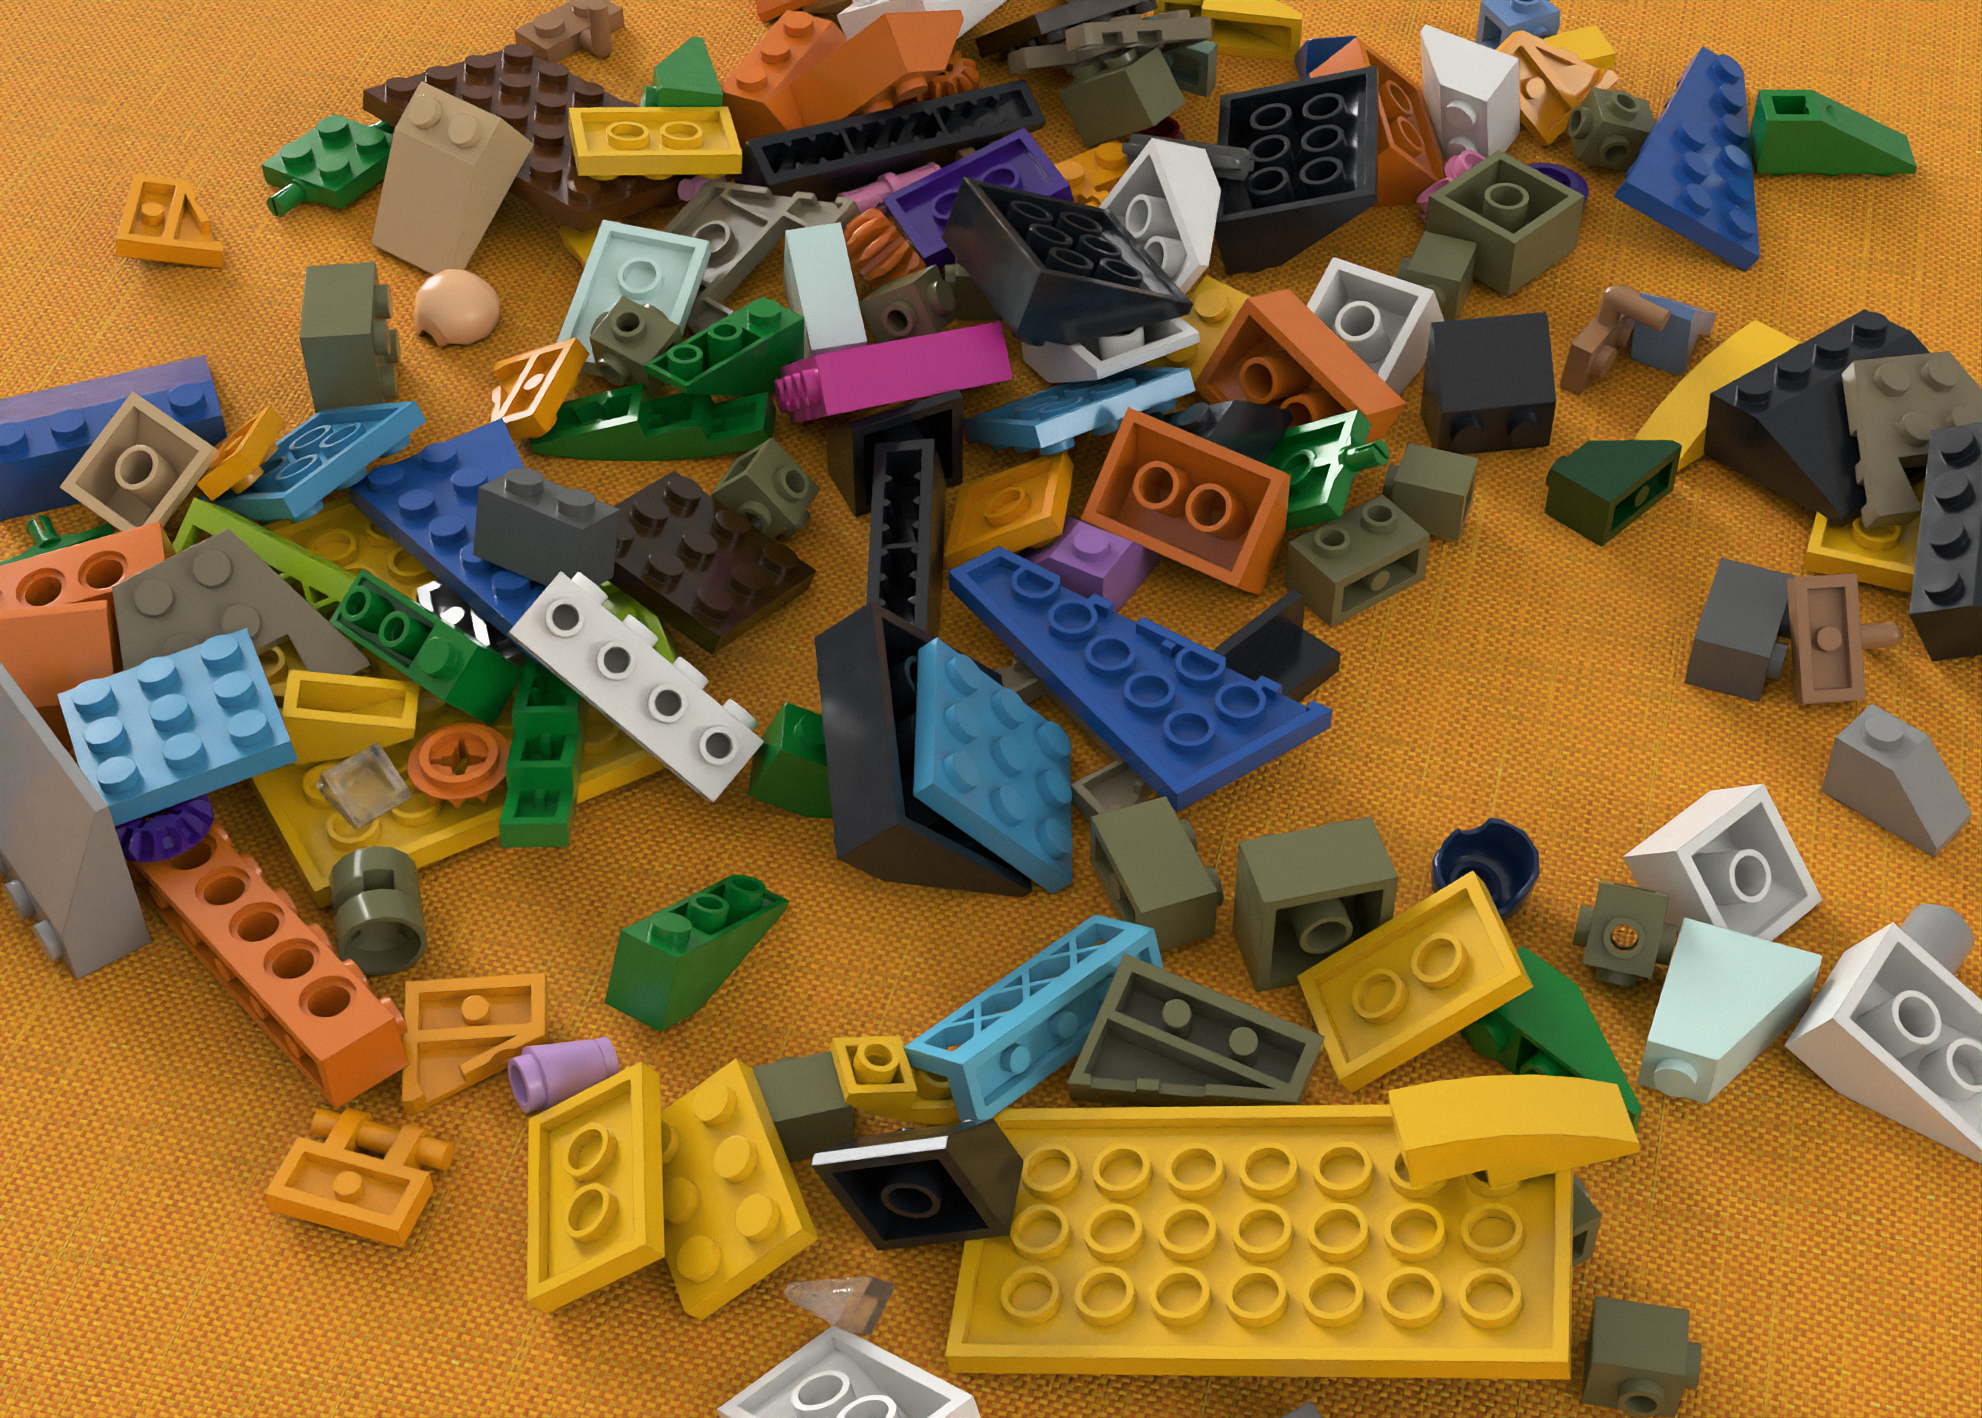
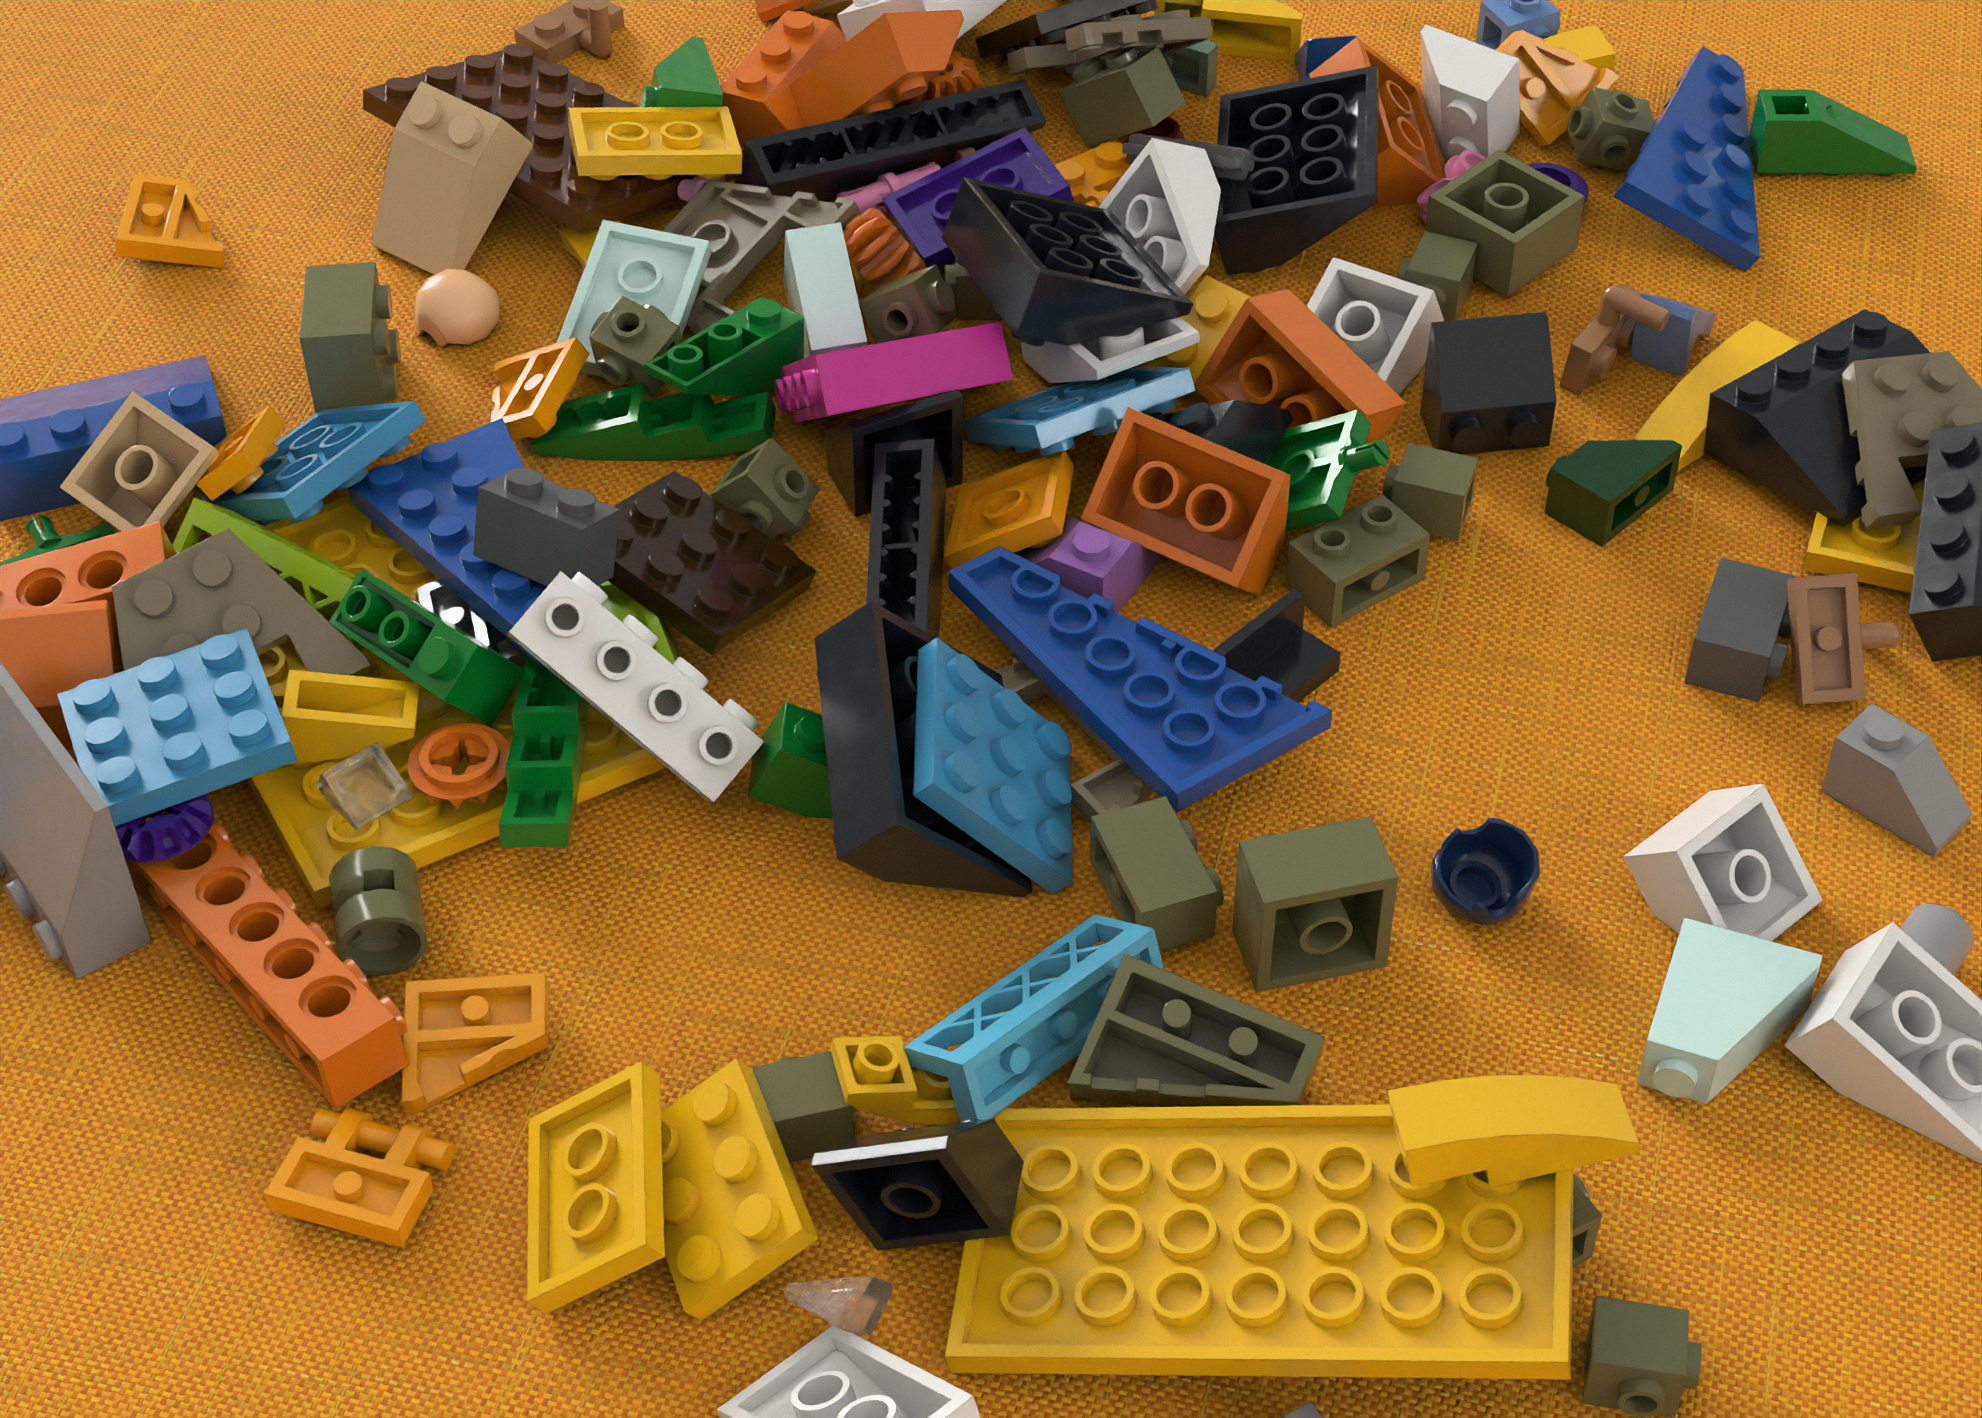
(329, 164): green plate -> none
(558, 1071): lavender cone -> none
(686, 951): green slope -> none
(1413, 982): yellow plate -> none
(1550, 1033): green slope -> none
(1631, 906): olive brick -> none

